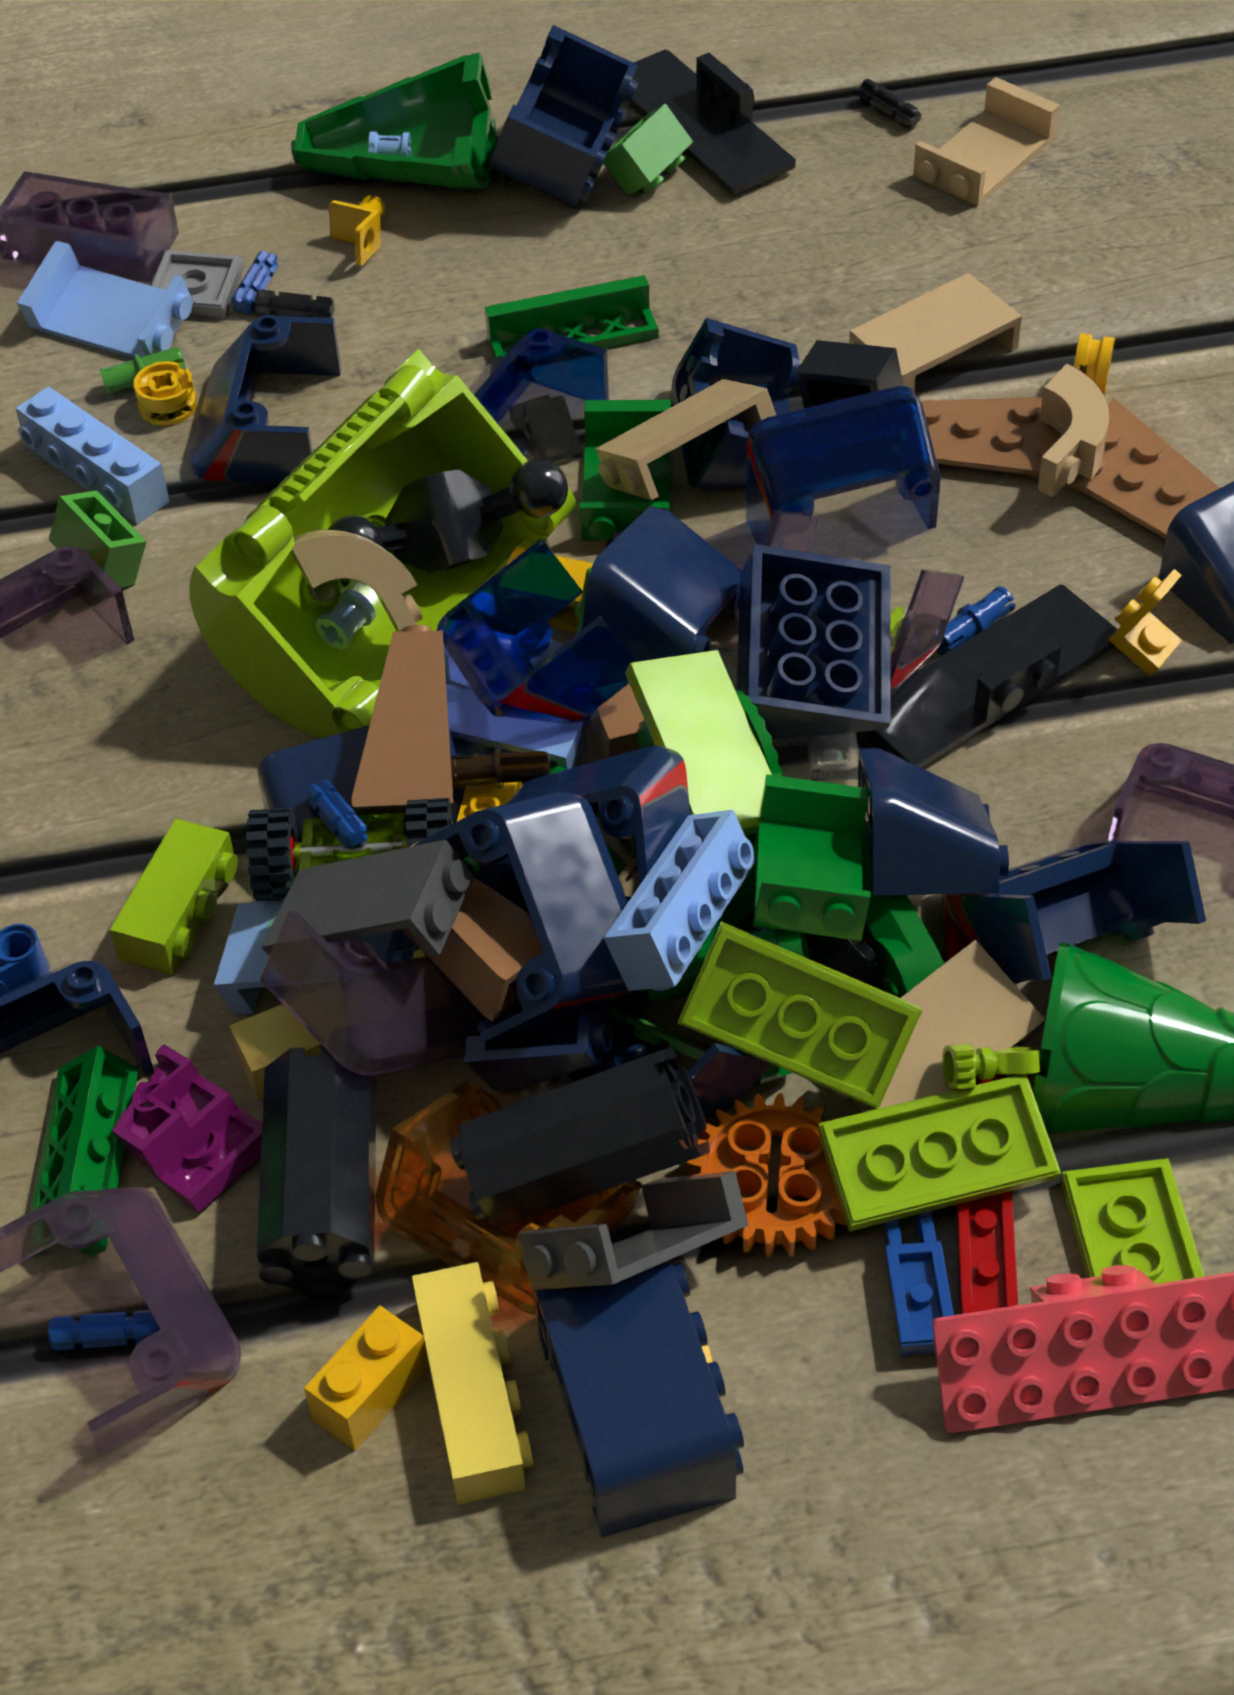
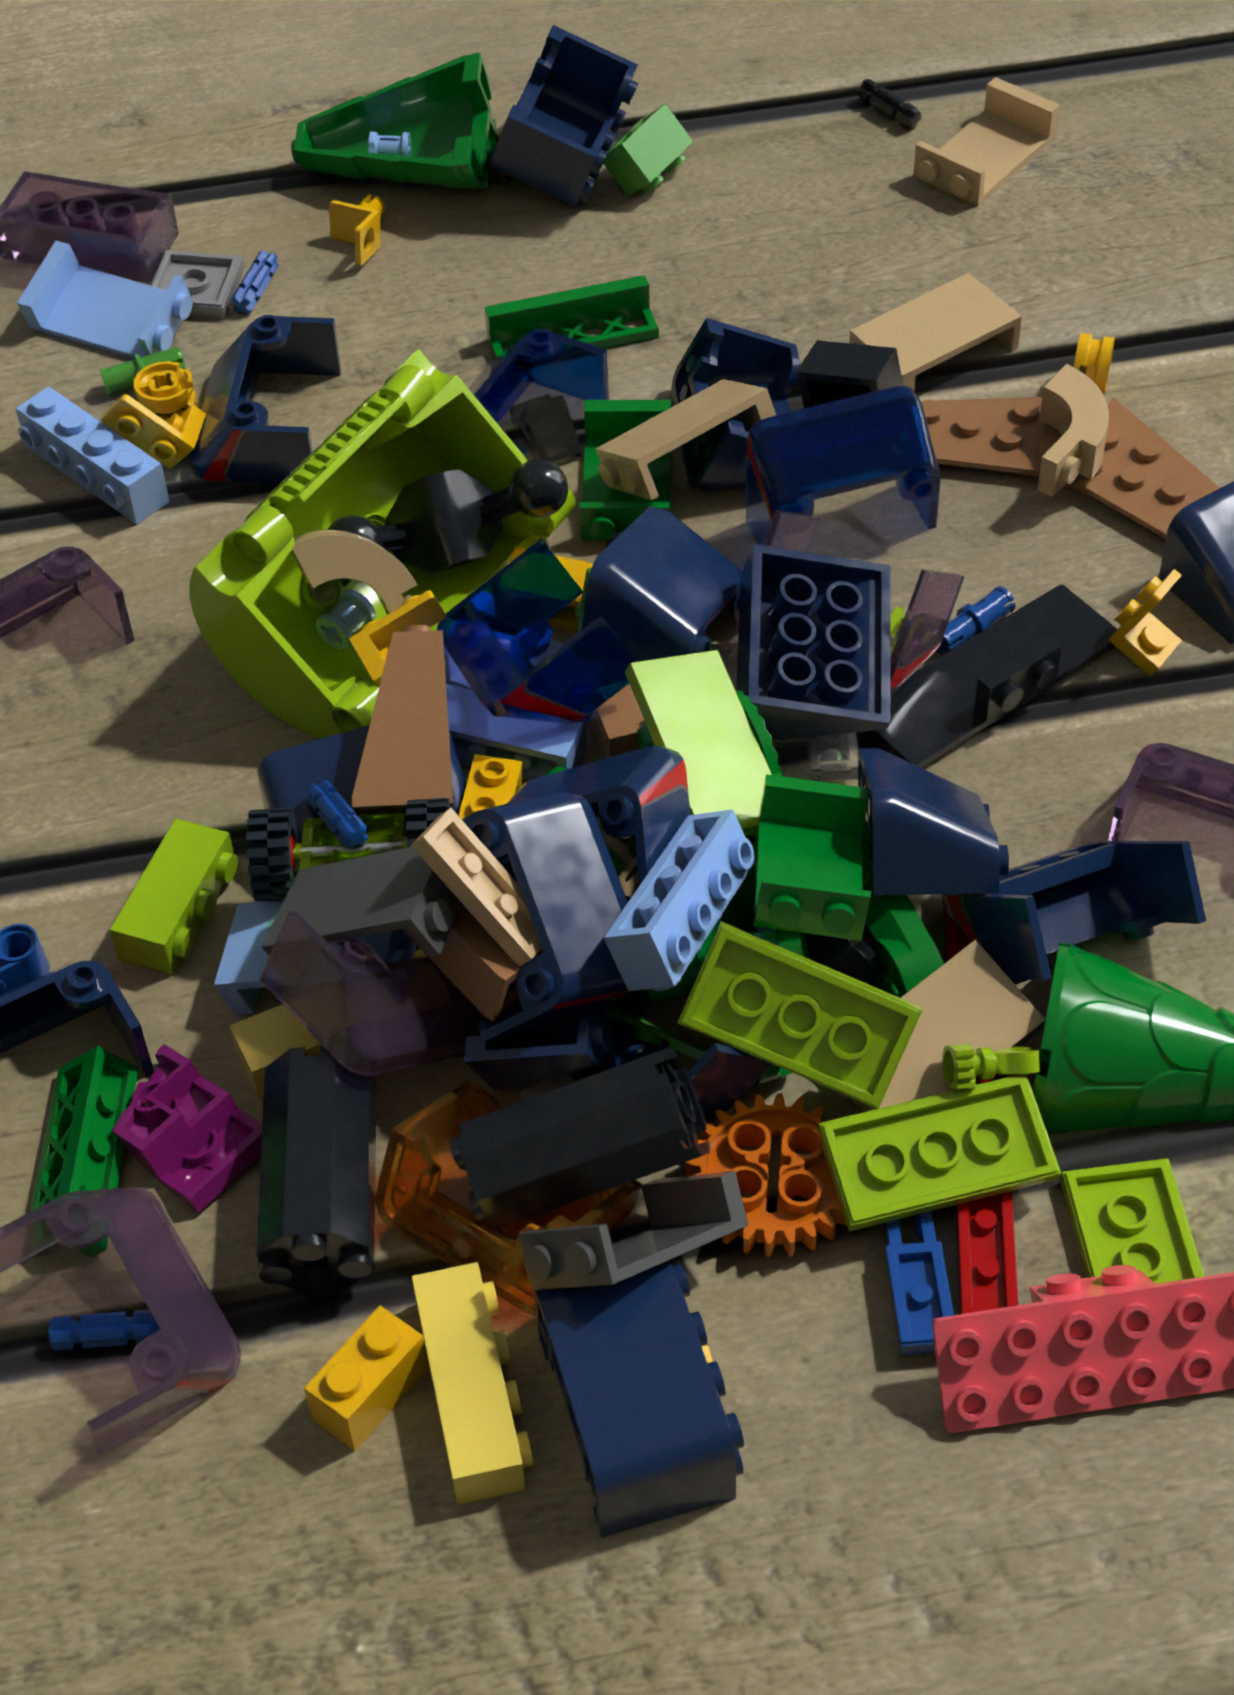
(99, 530): bright green brick -> none
(162, 440): none -> yellow bracket
(293, 304): black axle -> none
(375, 637): none -> yellow bracket
(479, 884): none -> tan plate
(499, 768): dark brown axle -> none
(716, 115): black bracket -> none

